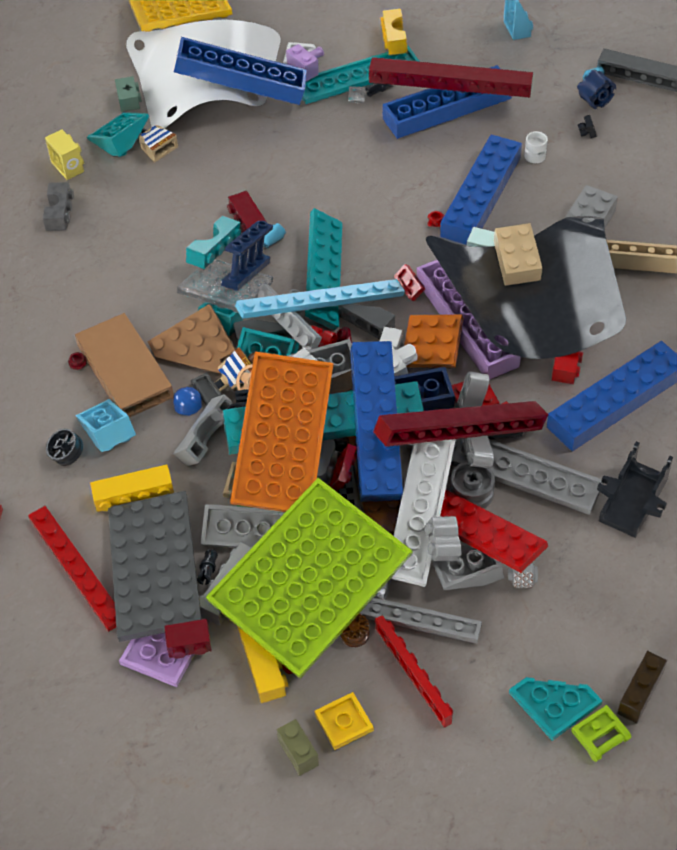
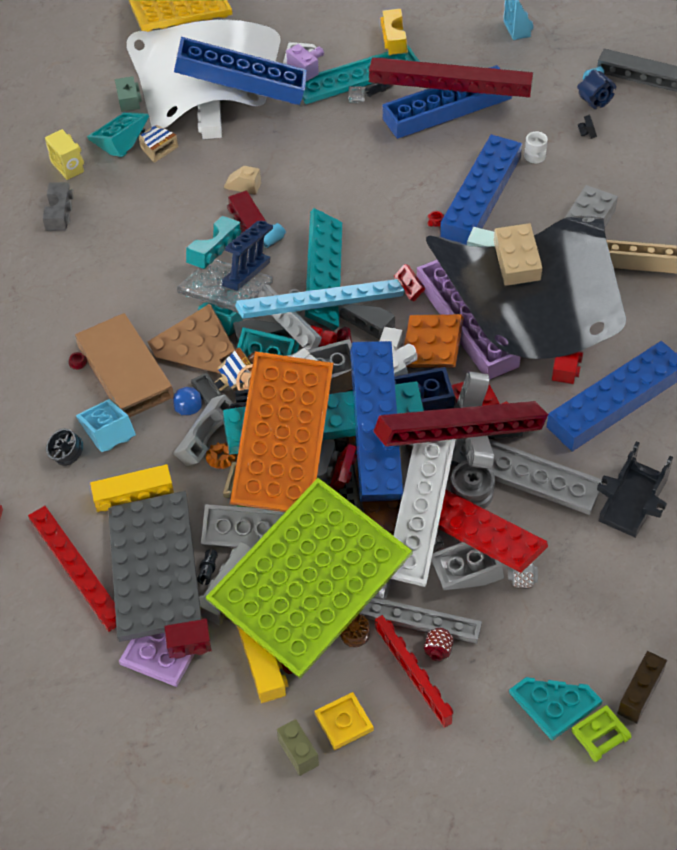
(210, 119): none -> white brick
(223, 461): none -> orange gear
(244, 179): none -> tan slope
(438, 644): none -> dark red head
(443, 538): light grey brick -> none

